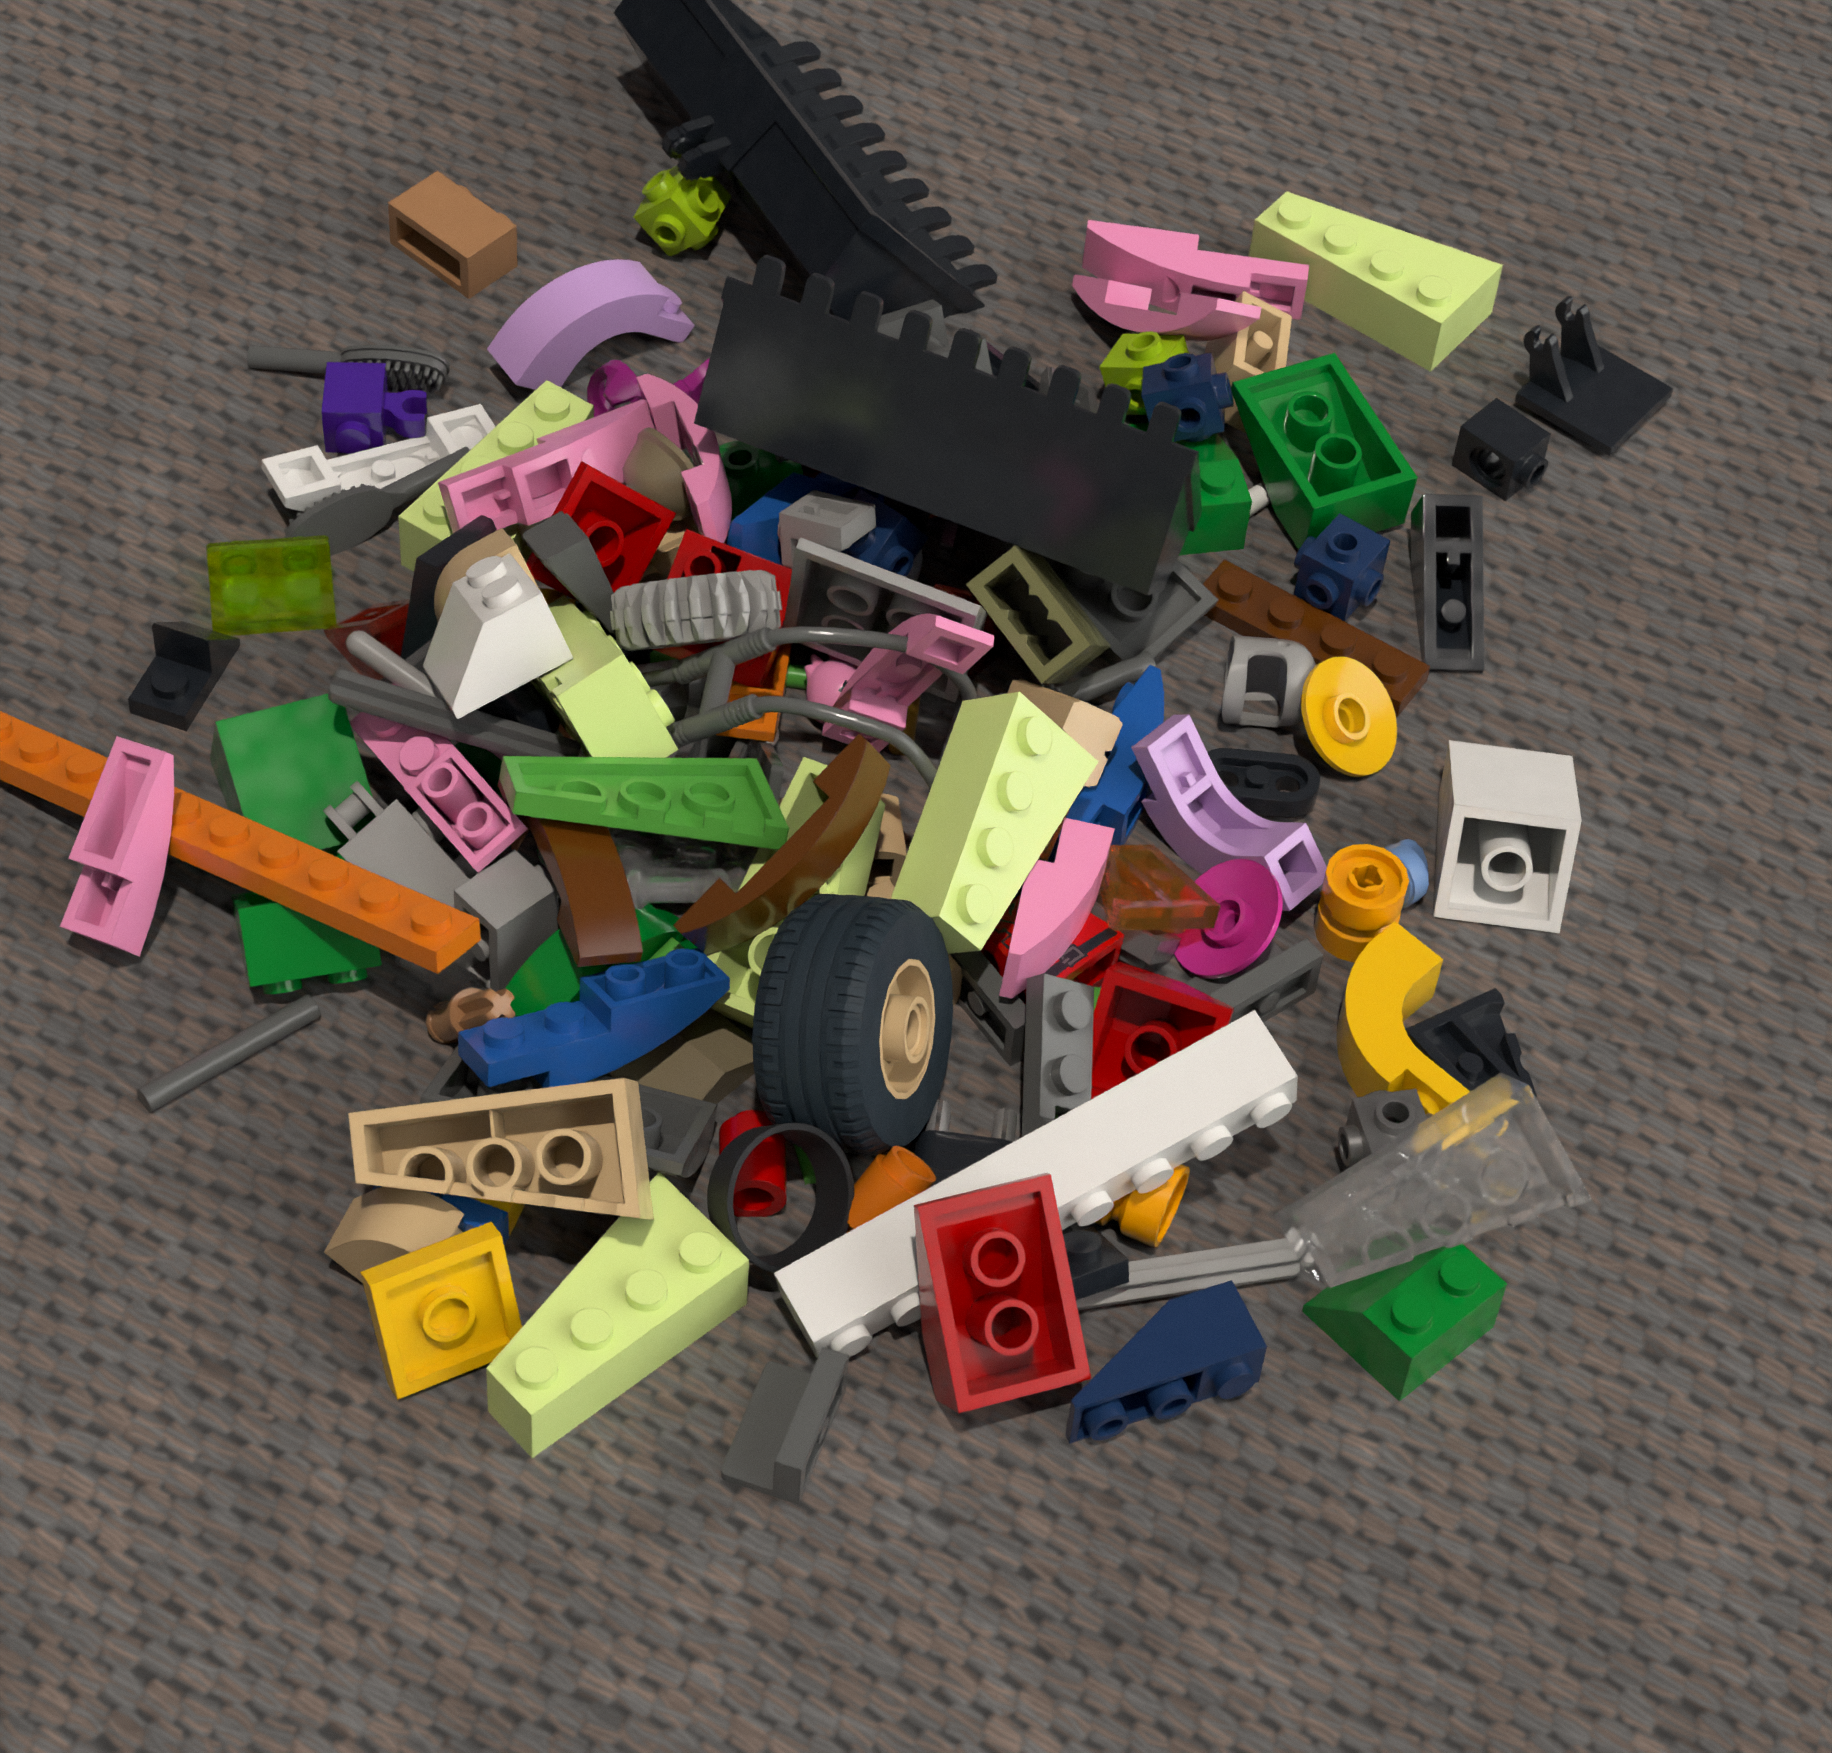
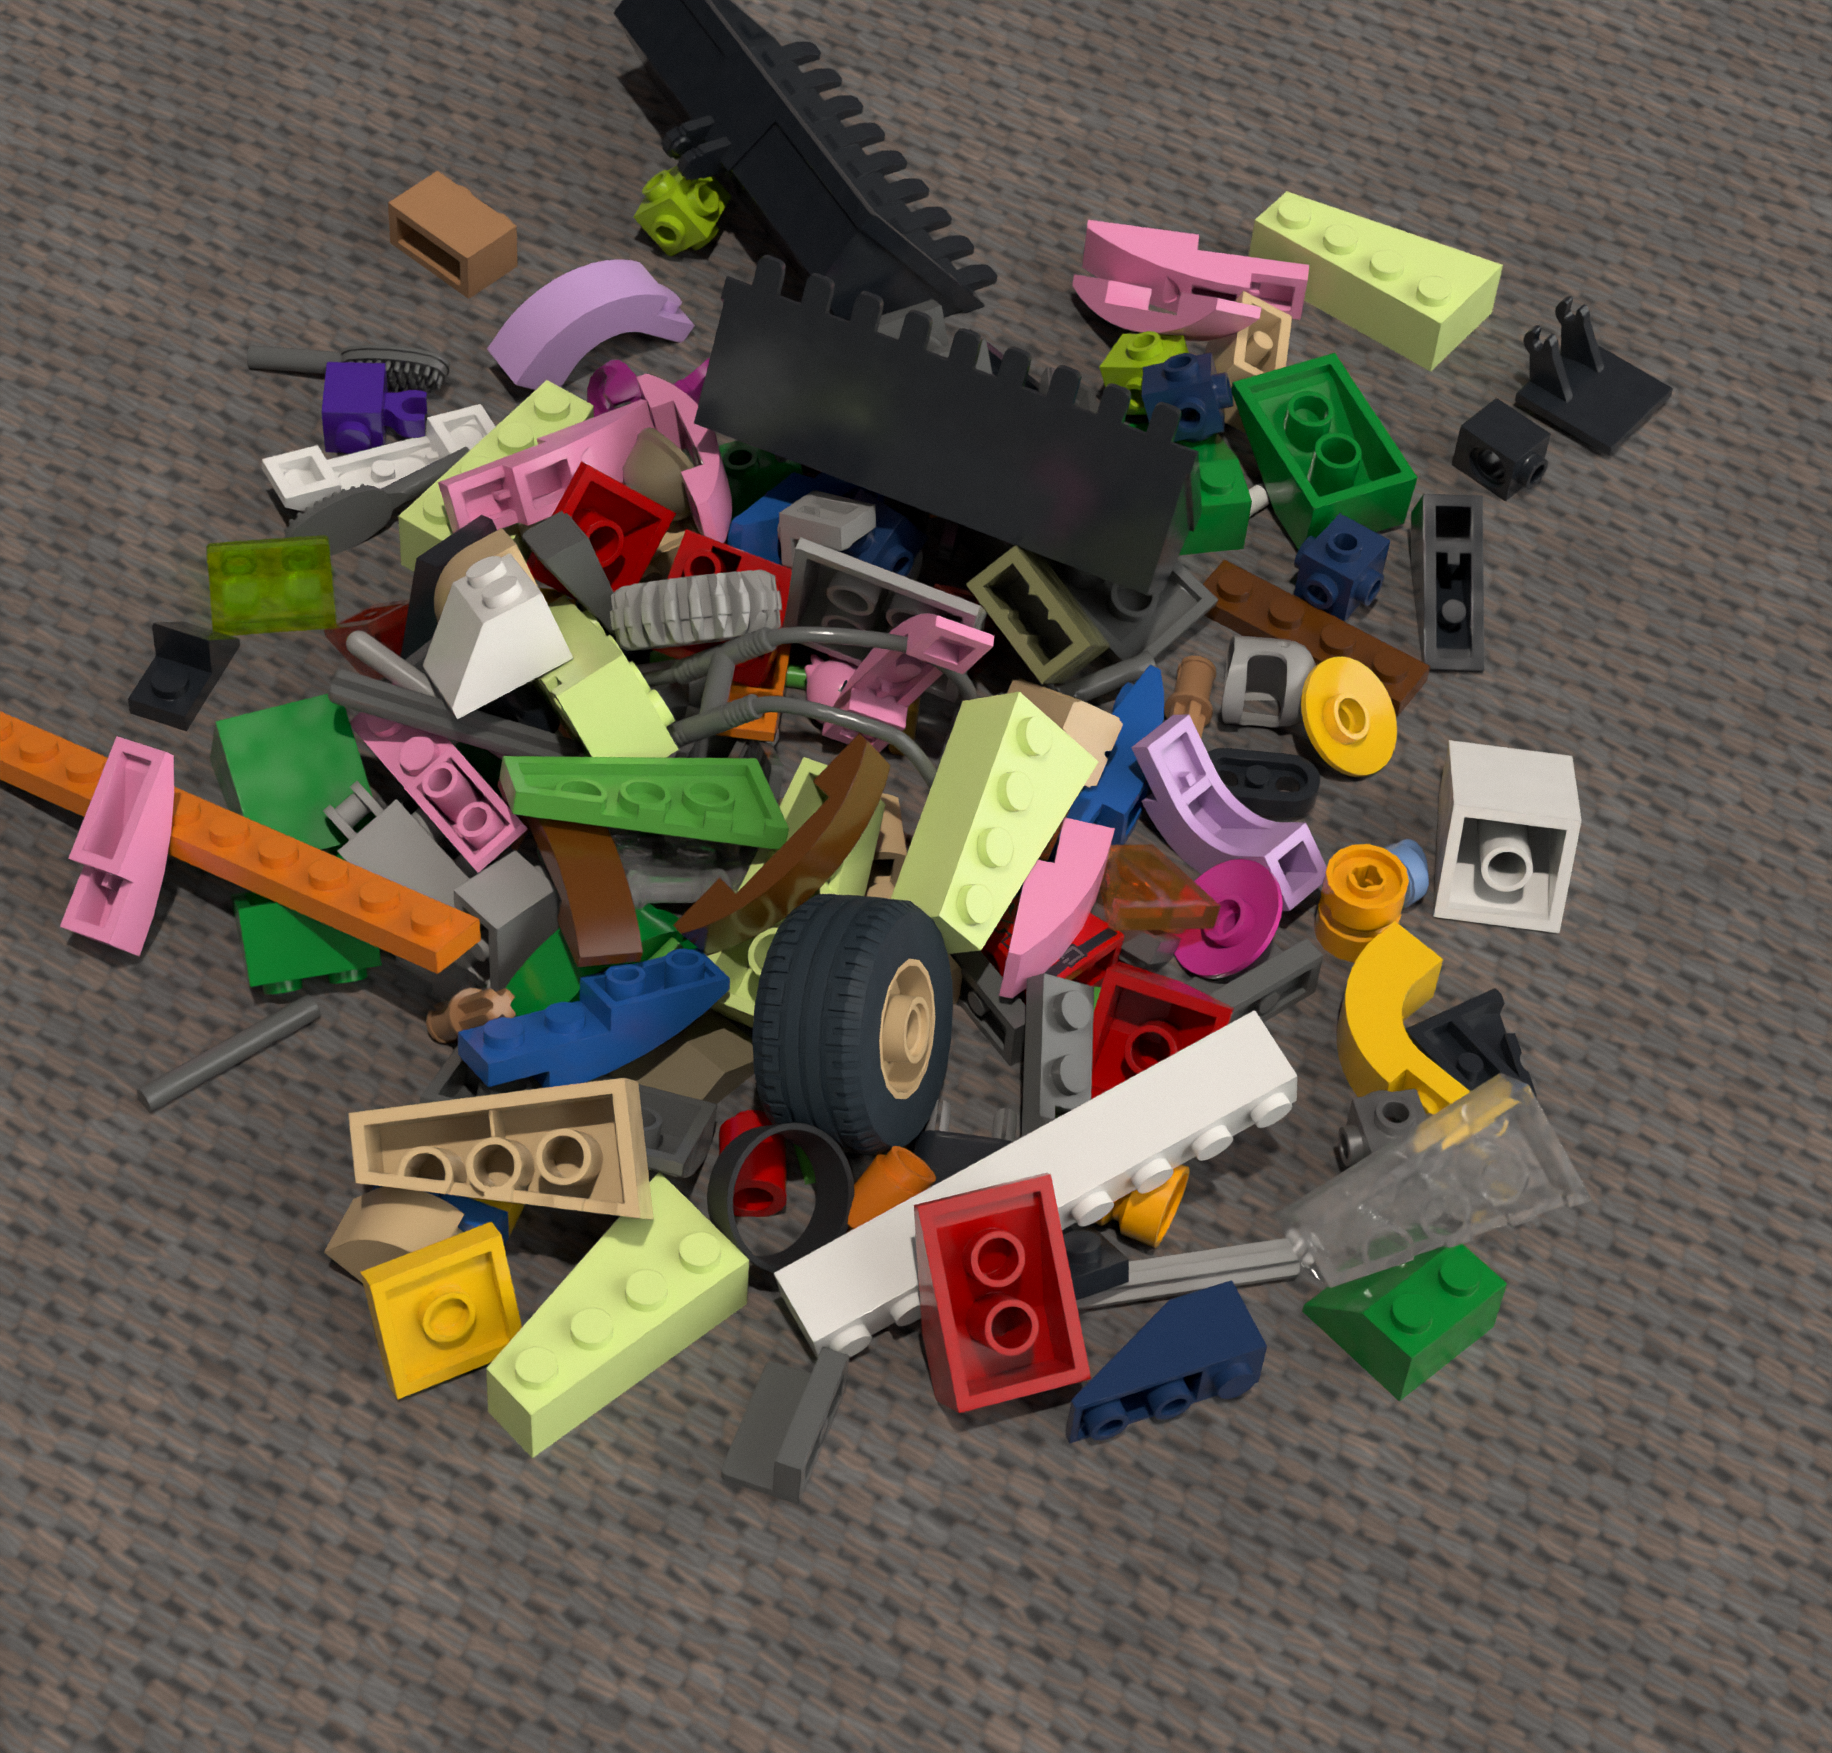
(1193, 691): none -> medium nougat axle

